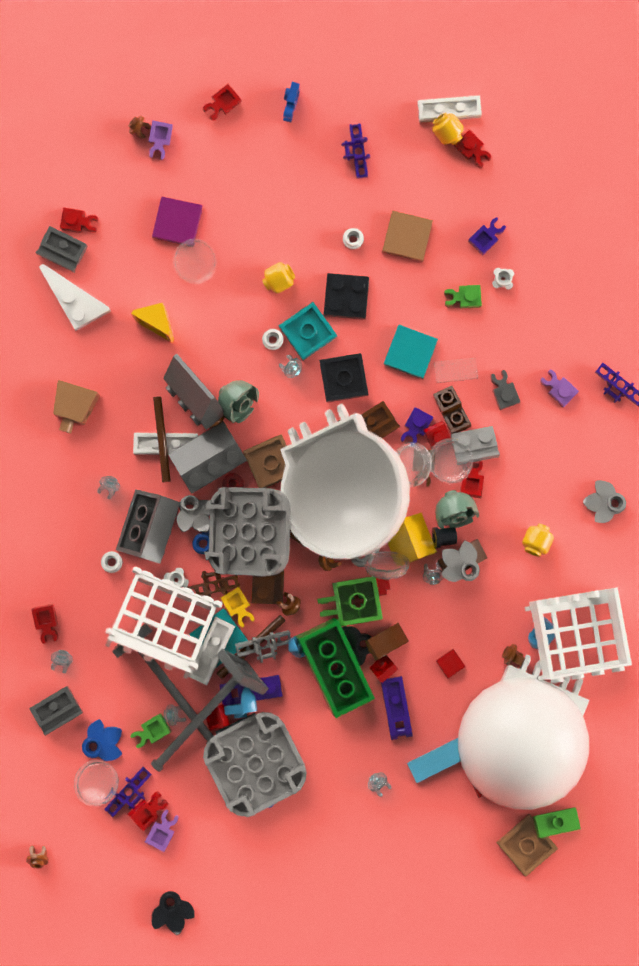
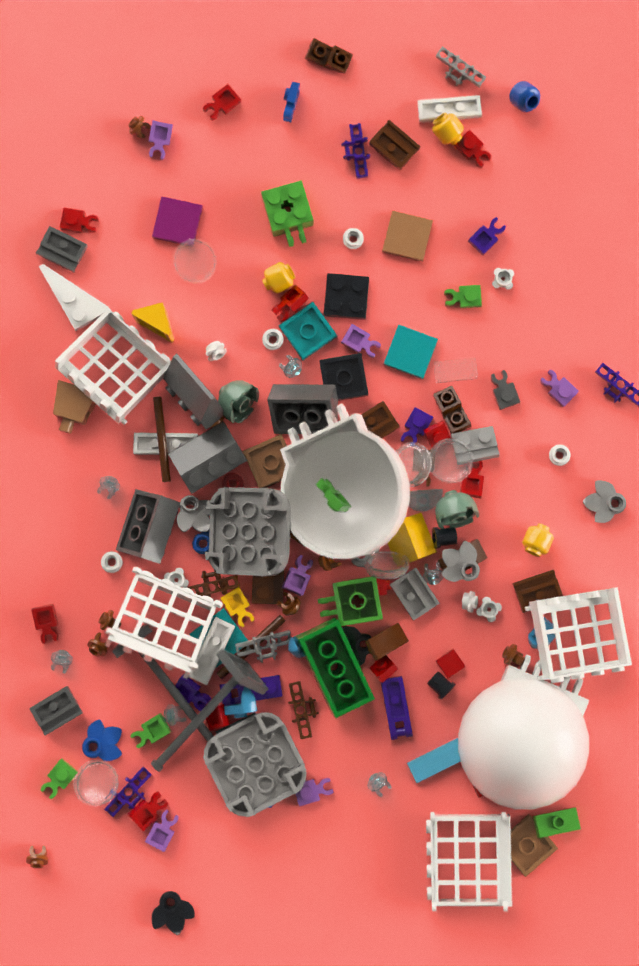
(60, 776): none -> bright green plate
(92, 390): none -> white window
(96, 647): none -> dark orange plate
(107, 620): none -> dark orange plate
(190, 692): none -> dark purple plate
(215, 350): none -> white plate
(284, 222): none -> bright green hinge
(290, 301): none -> red plate
(297, 579): none -> medium lavender plate
(301, 403): none -> dark grey slope
(304, 716): none -> reddish brown piece
(310, 791): none -> medium lavender plate
(328, 57): none -> reddish brown slope
(335, 499): none -> bright green plate
(358, 339): none -> medium lavender plate
(394, 145): none -> reddish brown plate
(414, 594): none -> light grey plate
(424, 499): none -> clear light blue plate
(441, 685): none -> black bush
(465, 75): none -> light grey piece
(469, 601): none -> white plate
(495, 607): none -> white plate
(503, 860): none -> white window
(524, 96): none -> blue head
(537, 588): none -> reddish brown plate
(559, 448): none -> white plate

